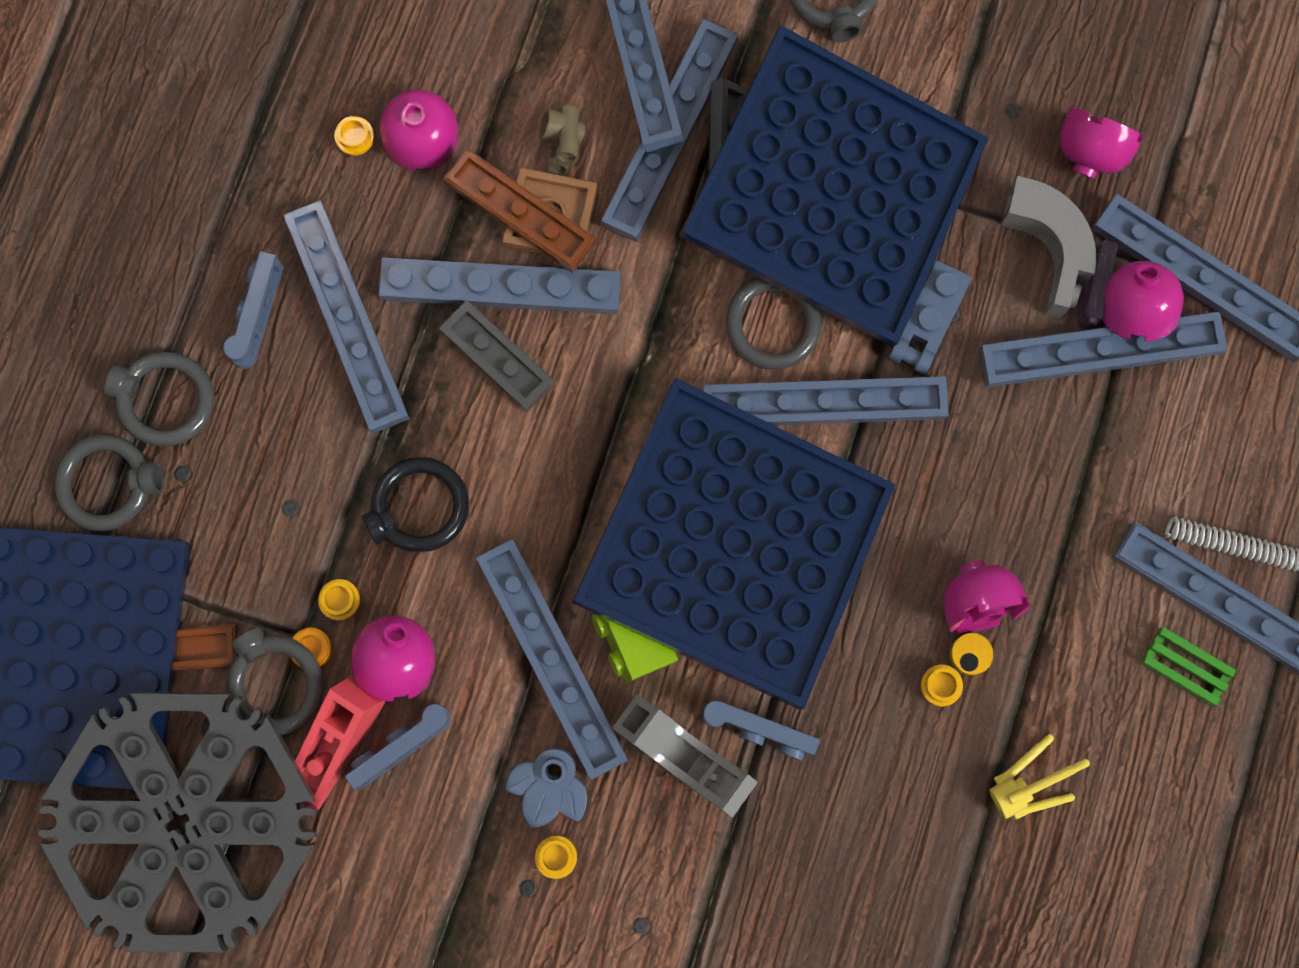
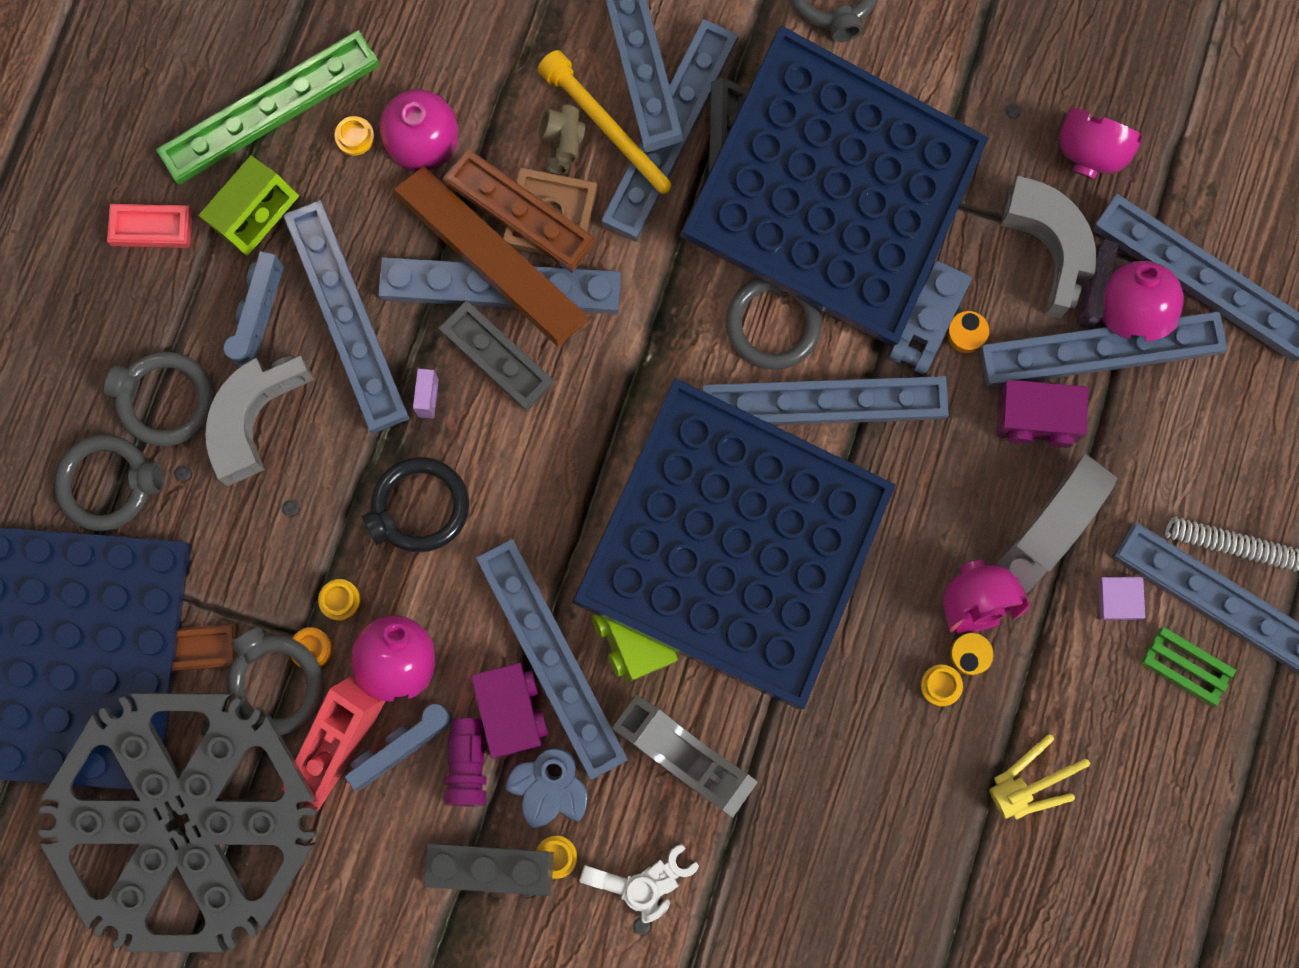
(149, 225): none -> coral tile
(236, 408): none -> light grey arch
(249, 205): none -> lime brick
(268, 107): none -> bright green tile
(425, 393): none -> lavender tile
(466, 763): none -> magenta axle
(489, 869): none -> dark grey plate
(491, 256): none -> dark orange tile
(508, 710): none -> magenta brick
(557, 71): none -> yellow piece
(643, 889): none -> white piece
(757, 729): sand blue plate -> none
(968, 332): none -> light orange tile
(1042, 412): none -> magenta brick
(1059, 522): none -> light grey arch
(1121, 598): none -> lavender tile

